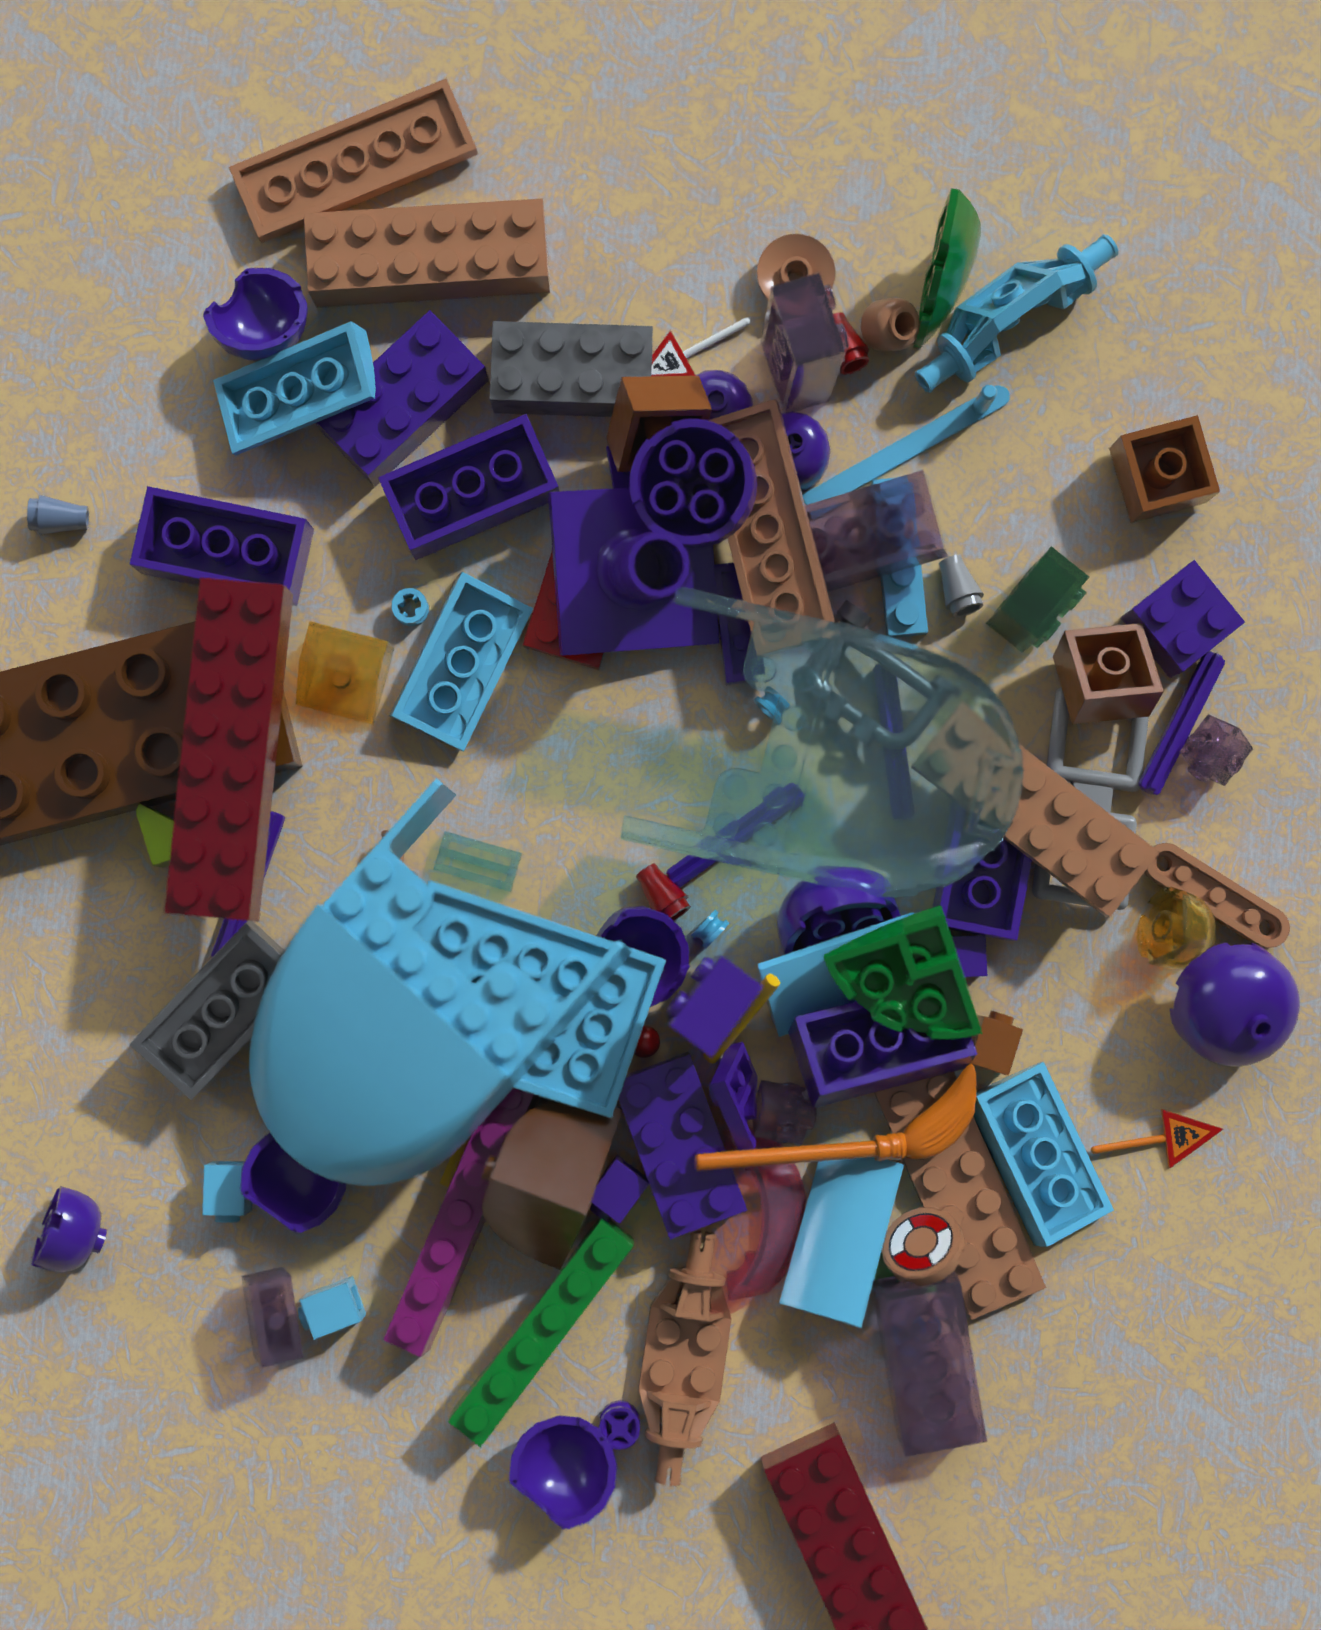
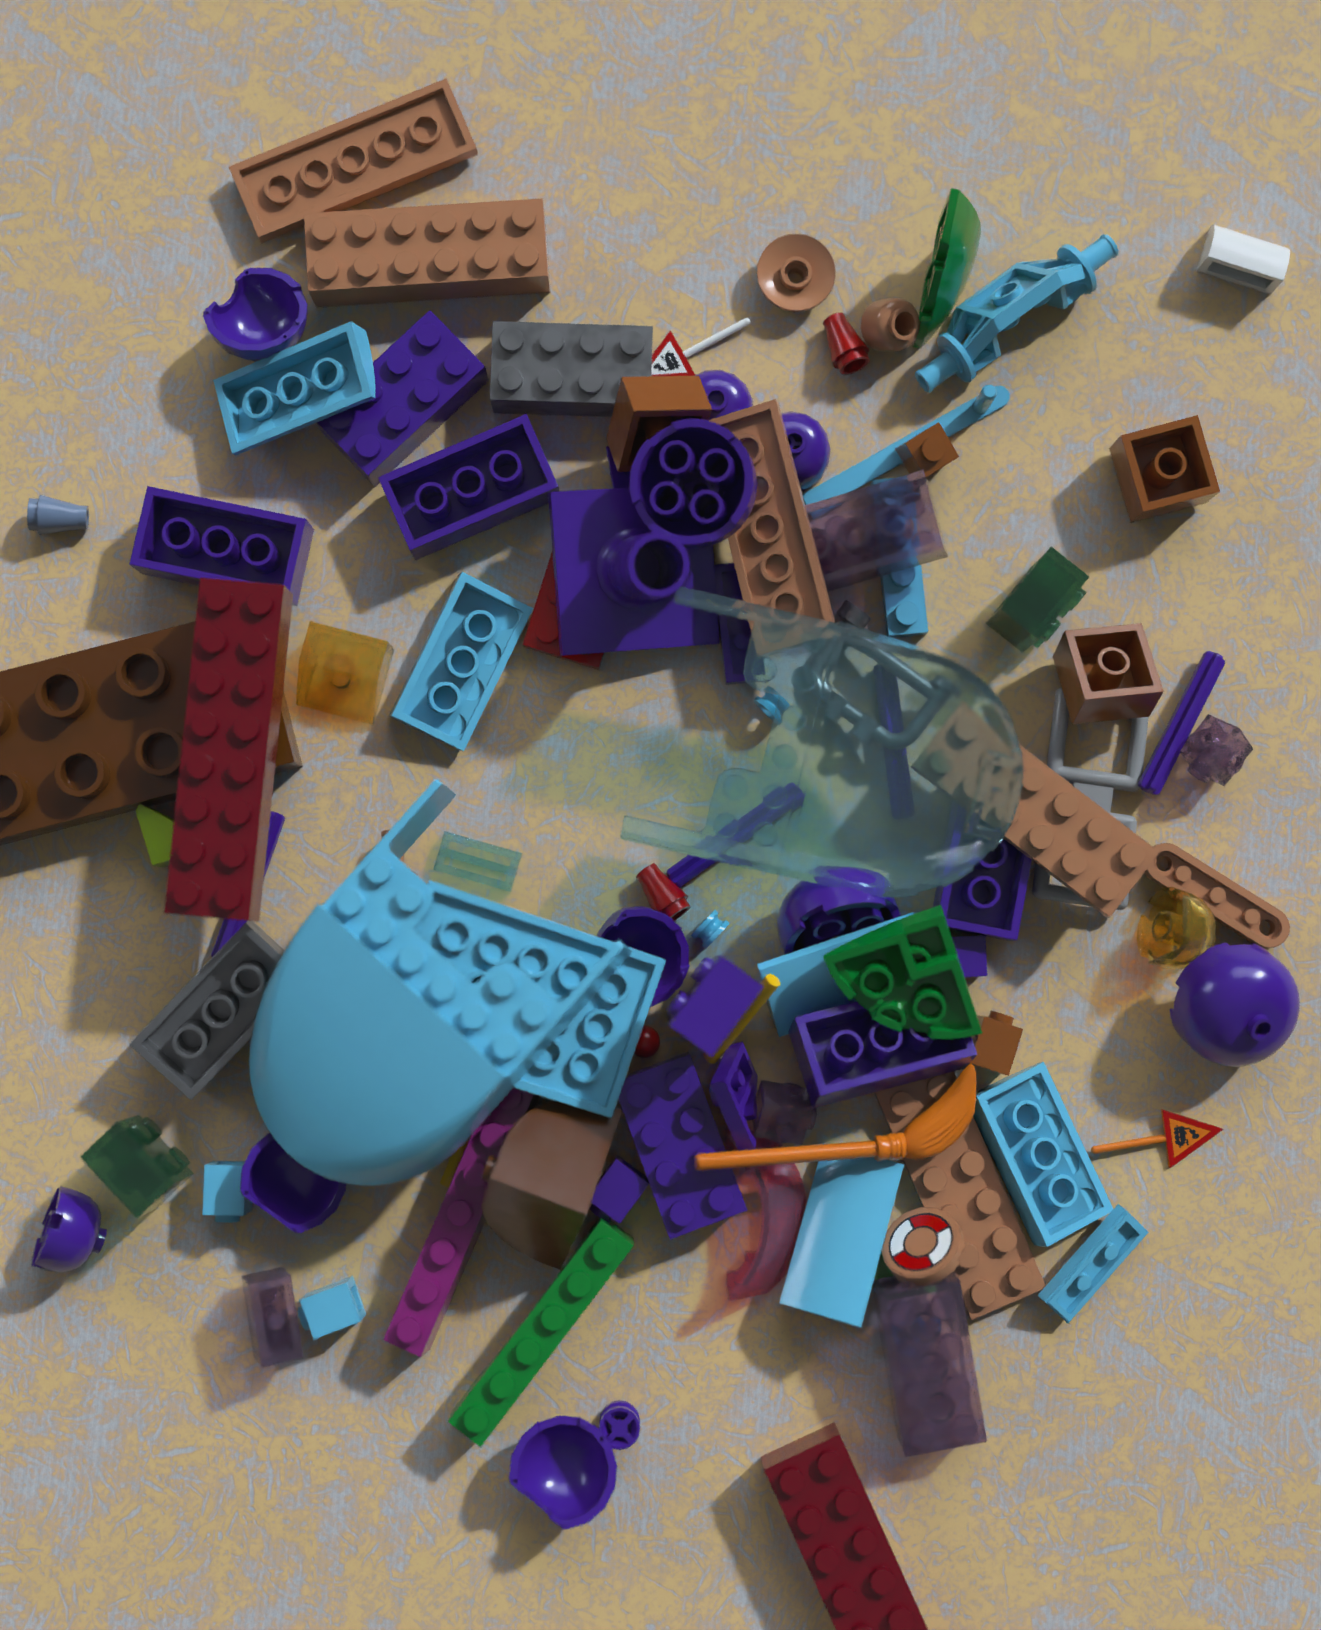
(138, 1164): none -> clear green brick
(420, 613): medium azure bush -> none
(684, 1357): nougat plate -> none
(803, 342): clear purple brick -> none
(927, 451): none -> dark orange brick
(960, 589): light grey cone -> none
(1093, 1263): none -> medium azure tile
(1184, 619): dark purple brick -> none
(1244, 259): none -> white brick

